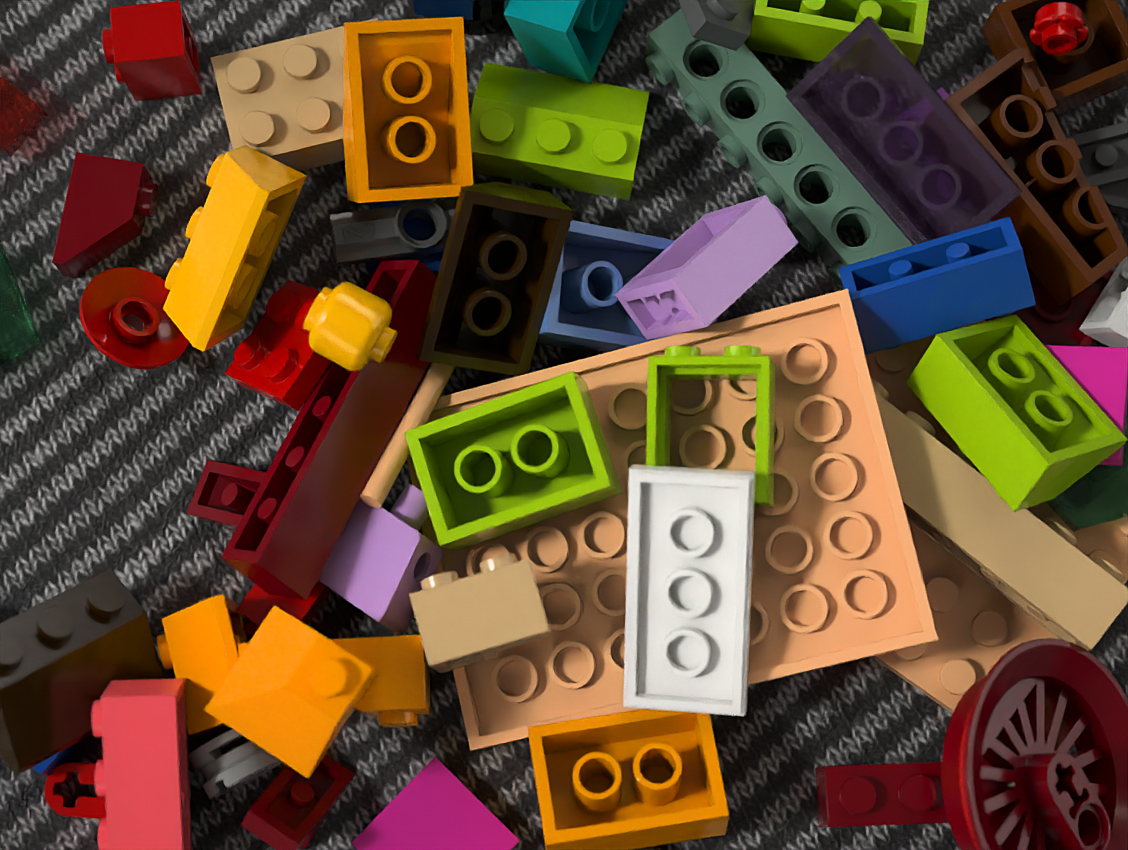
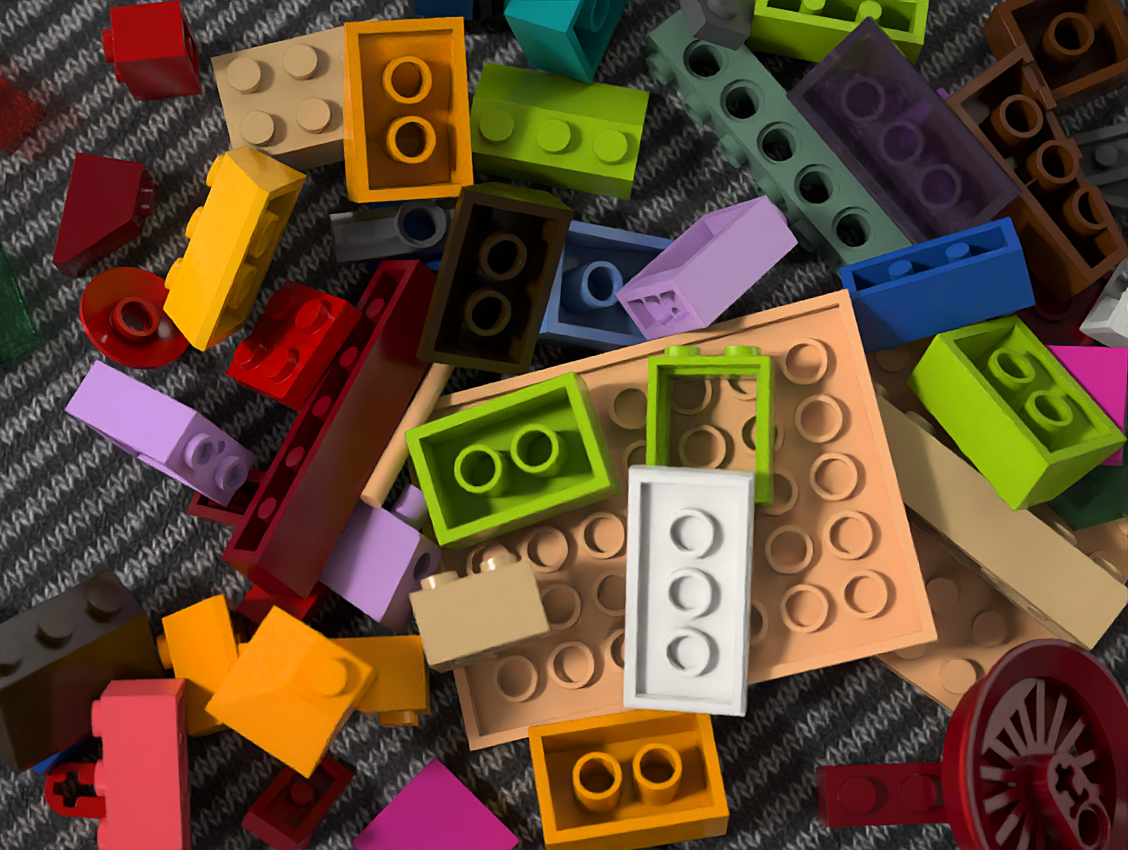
(161, 432): none -> lavender window
(234, 767): light grey wheel -> none
(350, 326): yellow head -> none
(1059, 28): red plate -> none

